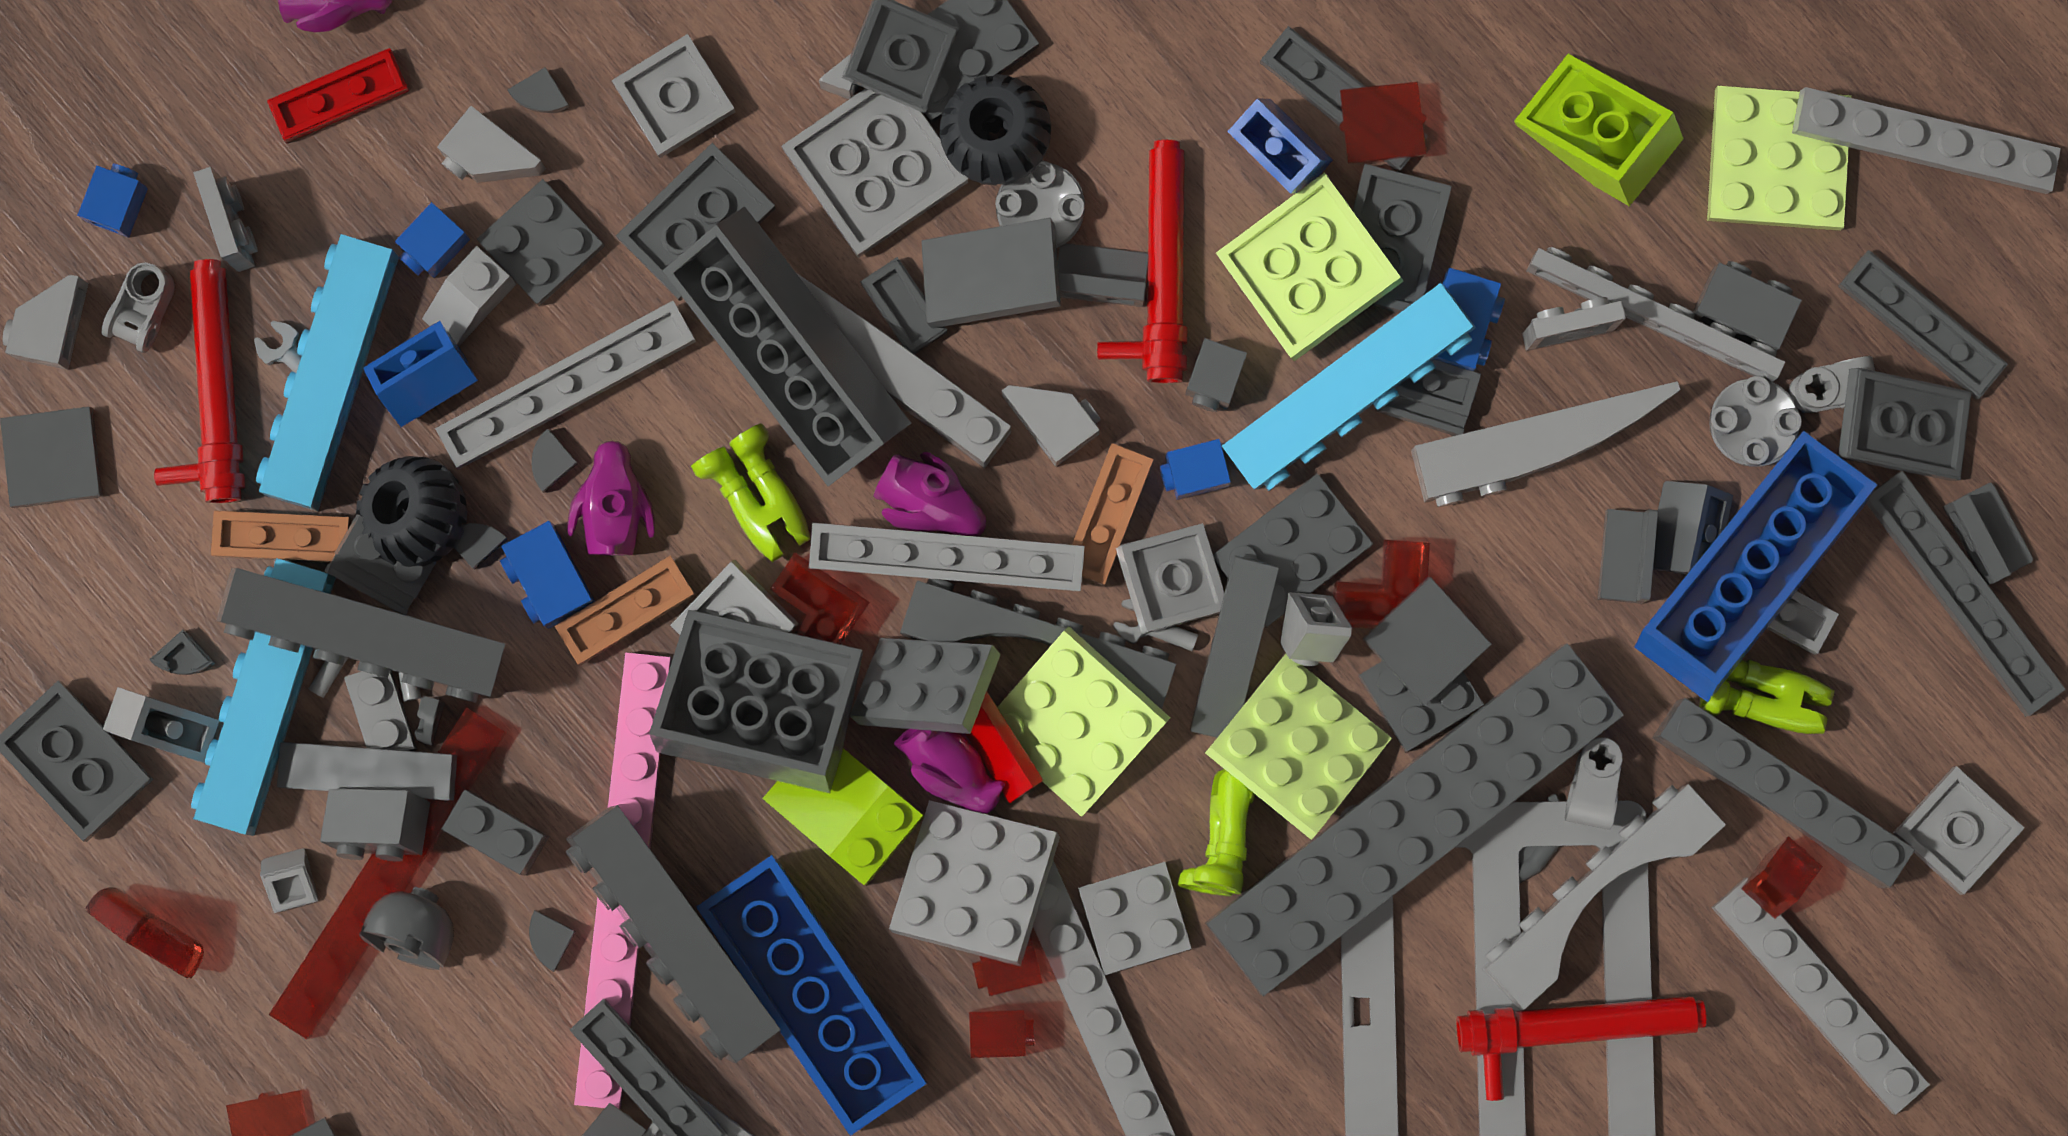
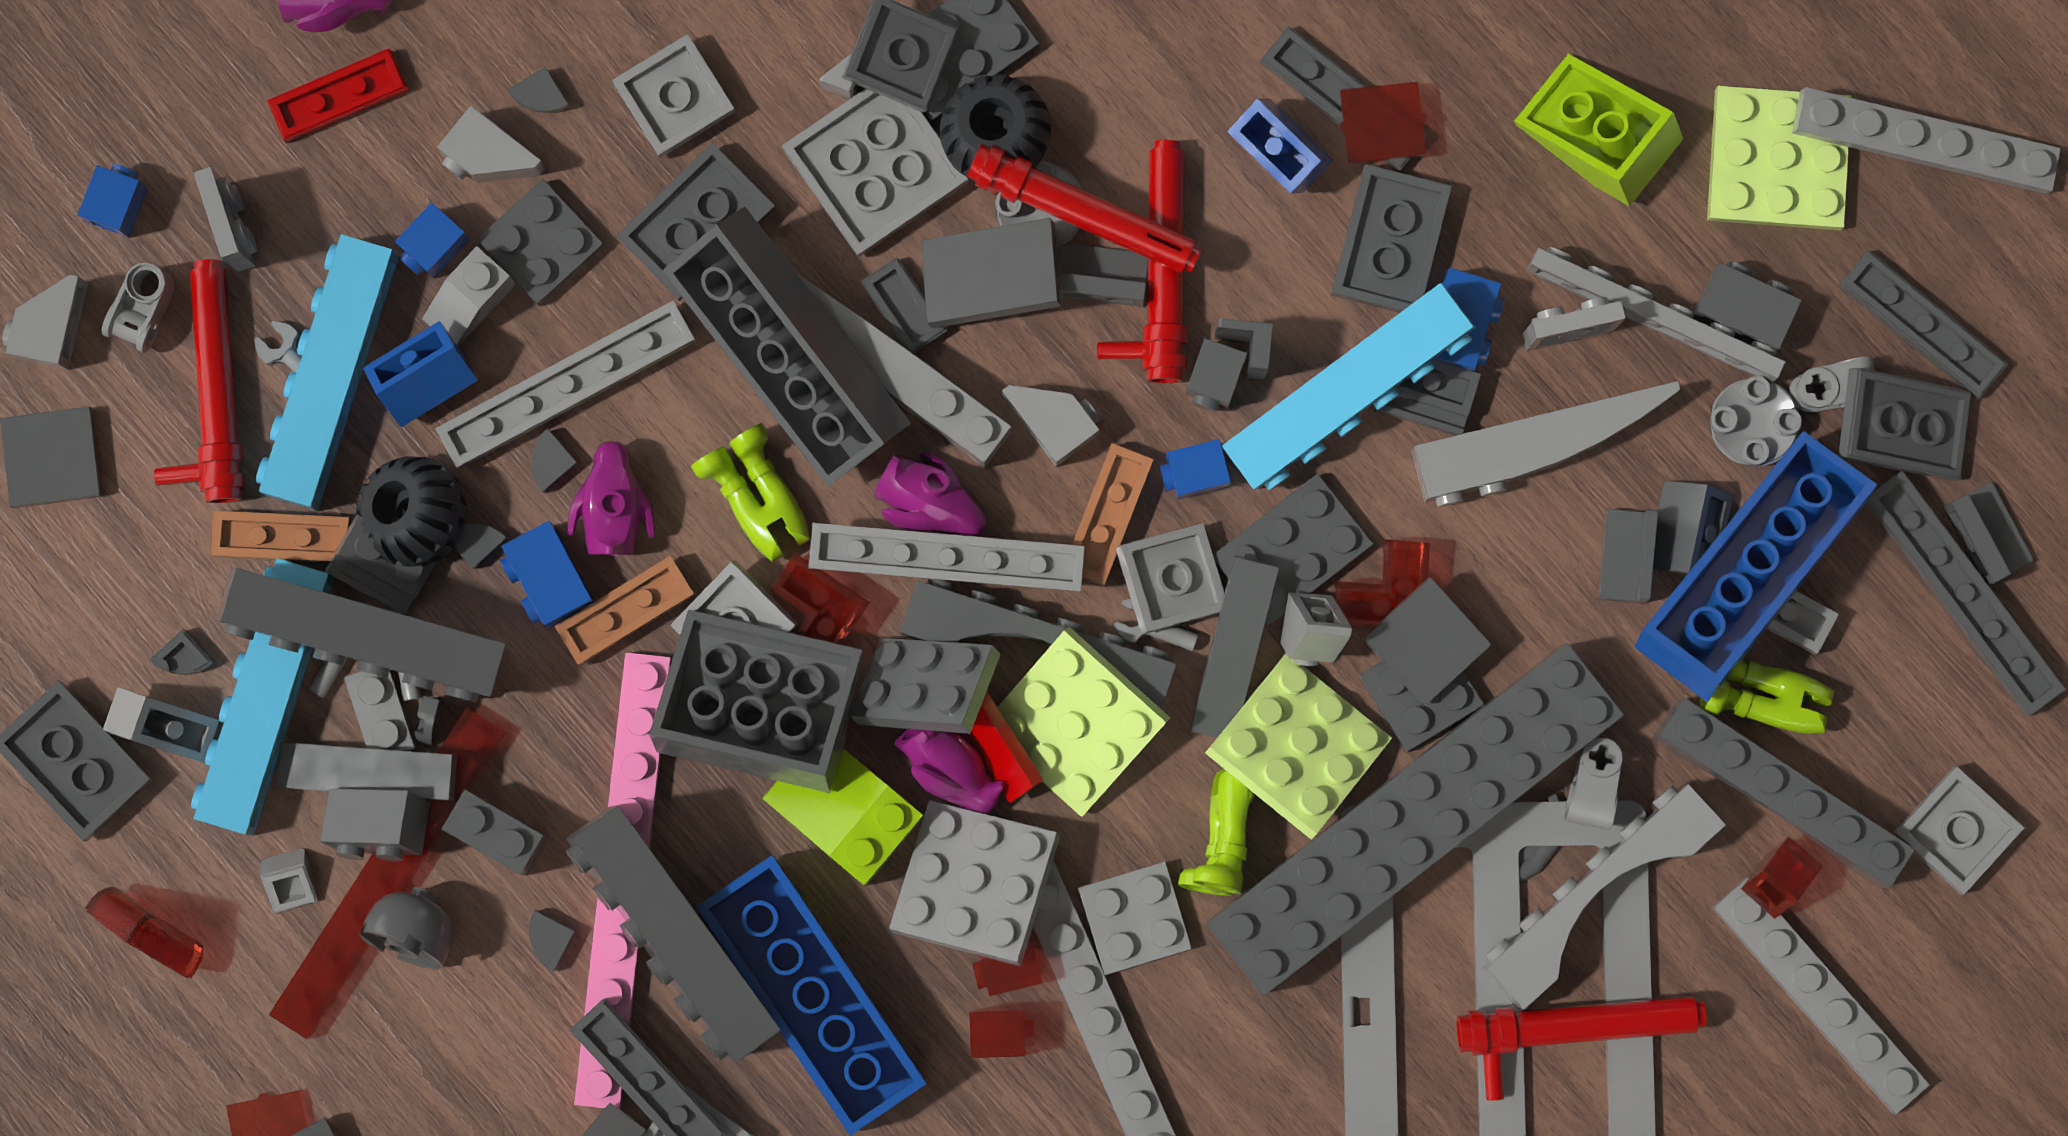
(1023, 182): none -> red cylinder
(1255, 334): none -> dark grey panel
(1309, 267): yellowish green plate -> none

